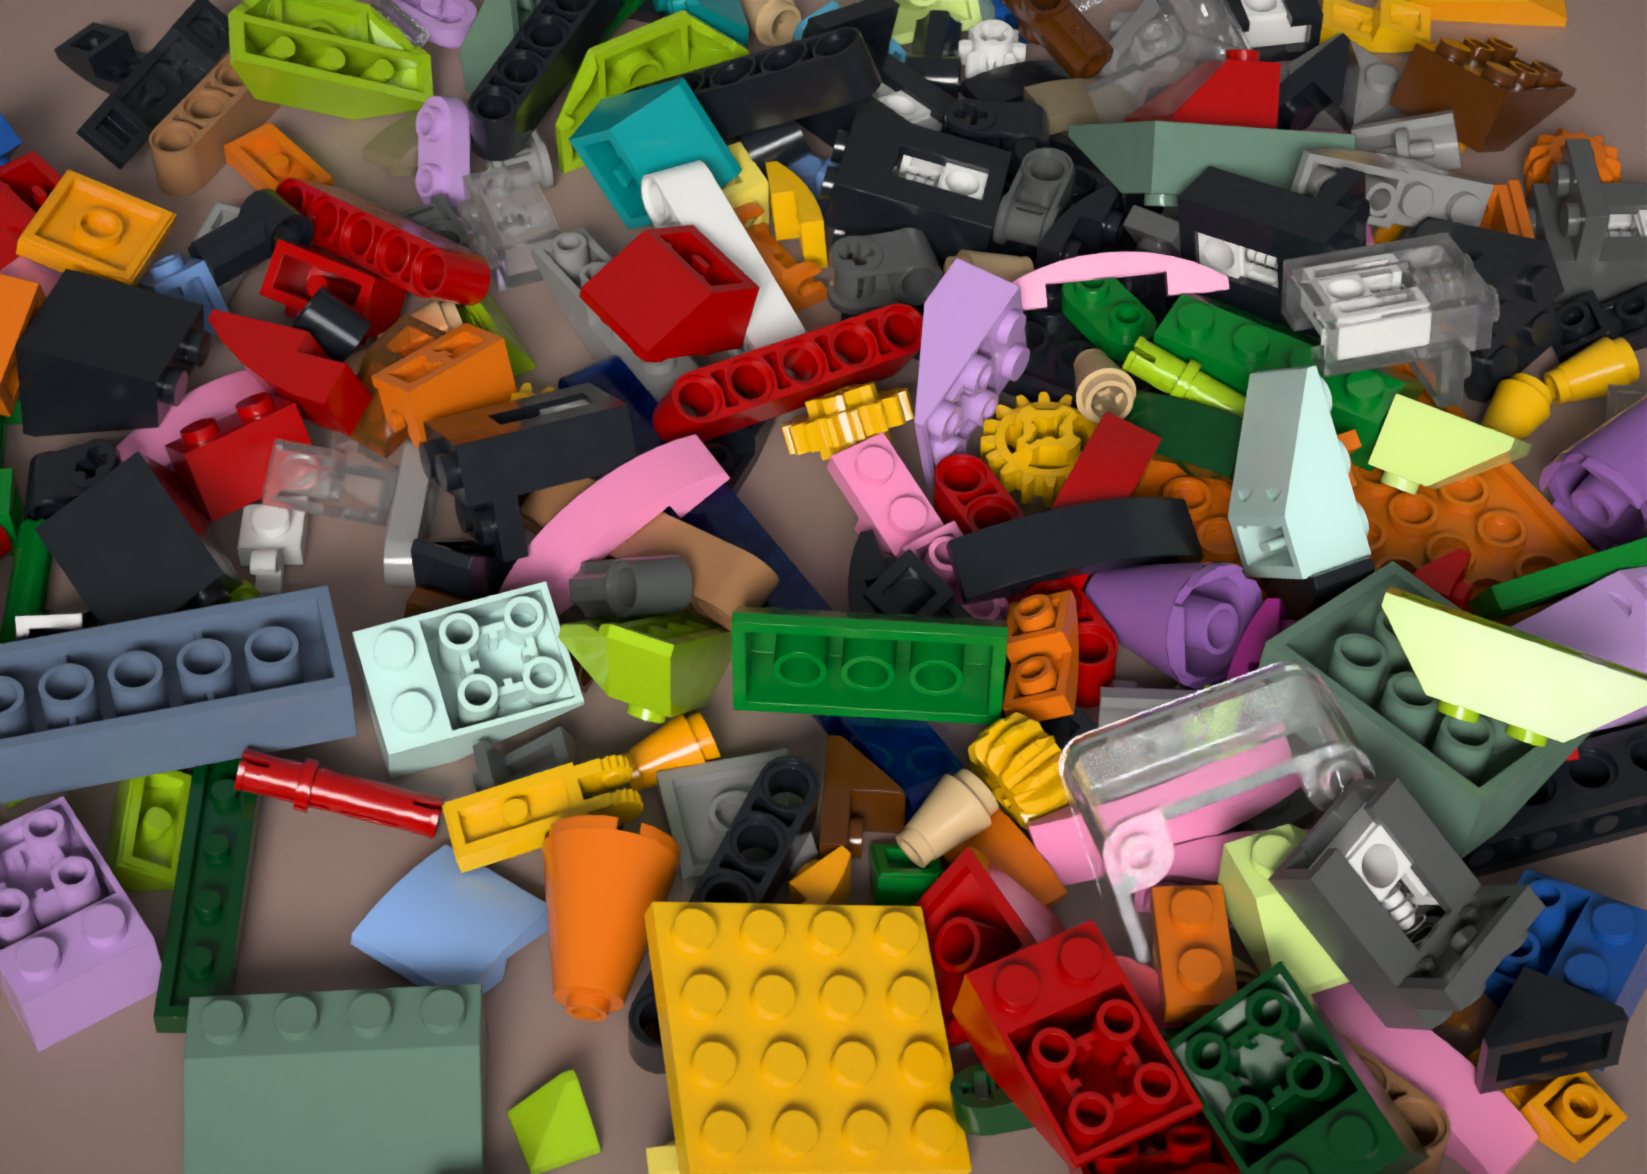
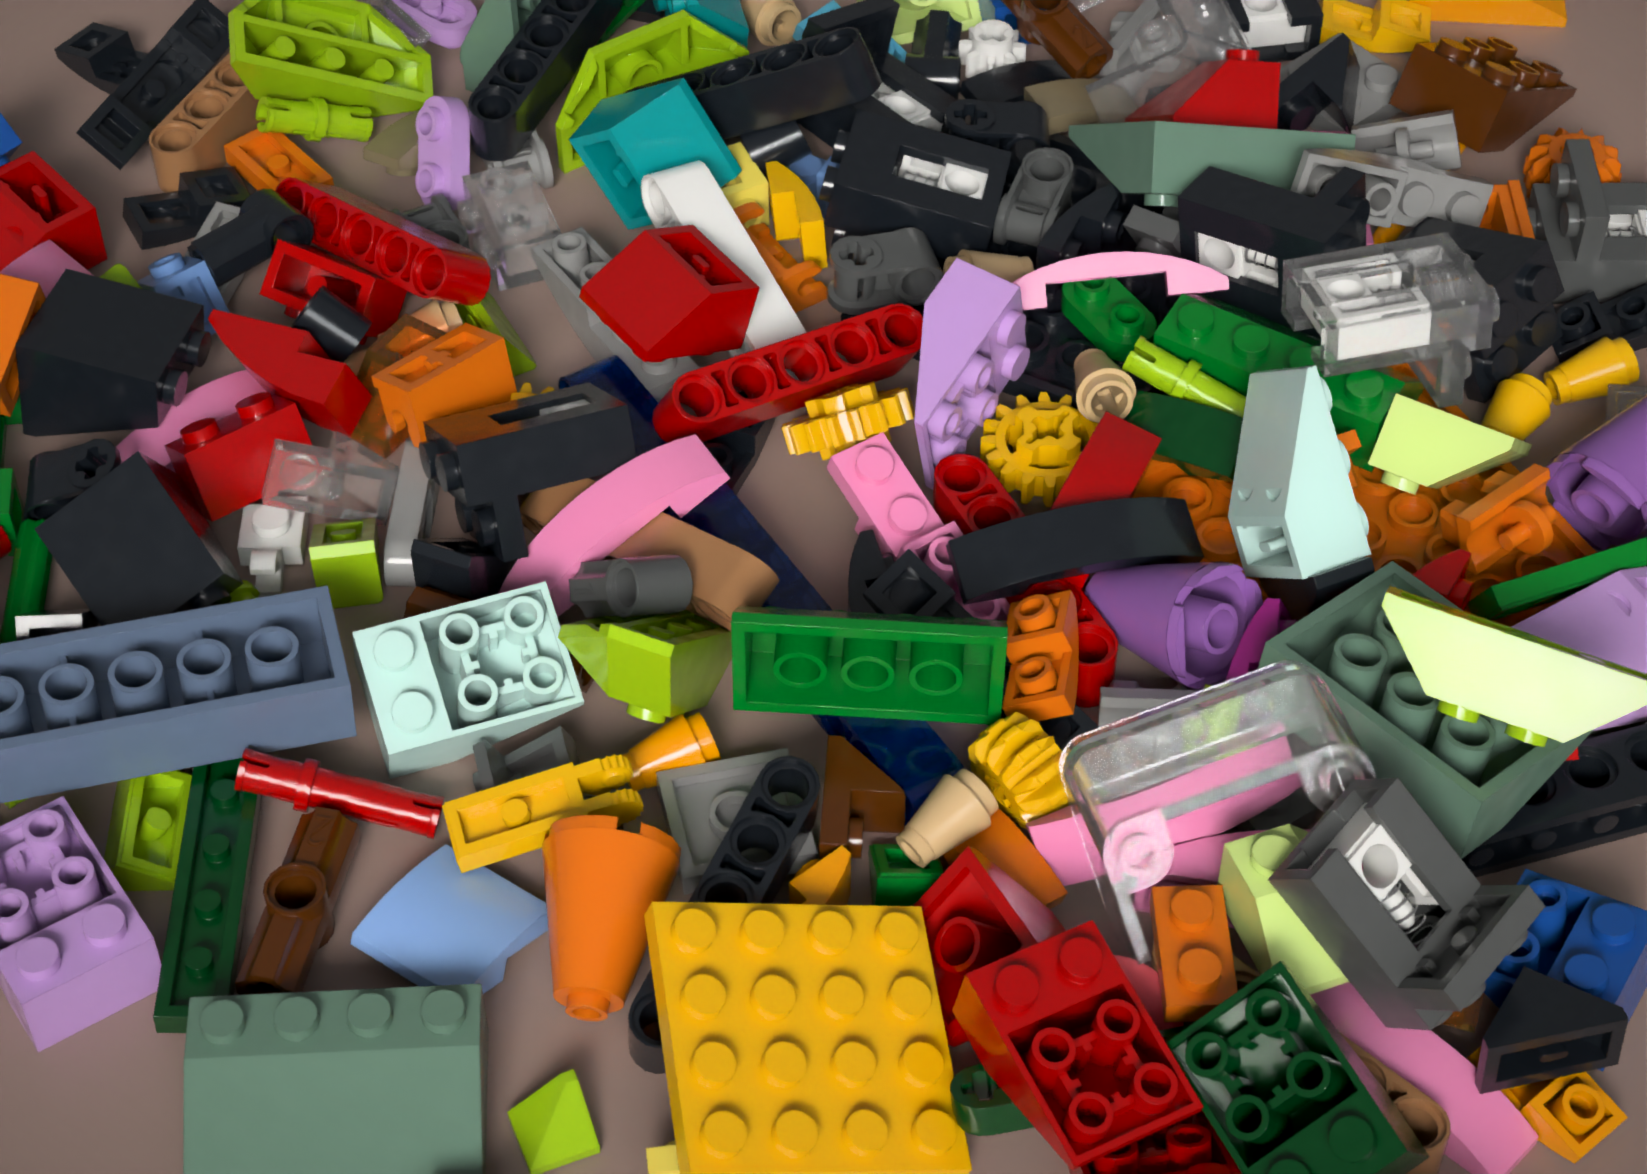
(96, 231): light orange plate -> none
(179, 215): none -> black slope
(299, 904): none -> reddish brown piece
(314, 119): none -> lime pin
(347, 561): none -> lime slope
(1507, 517): none -> orange hips

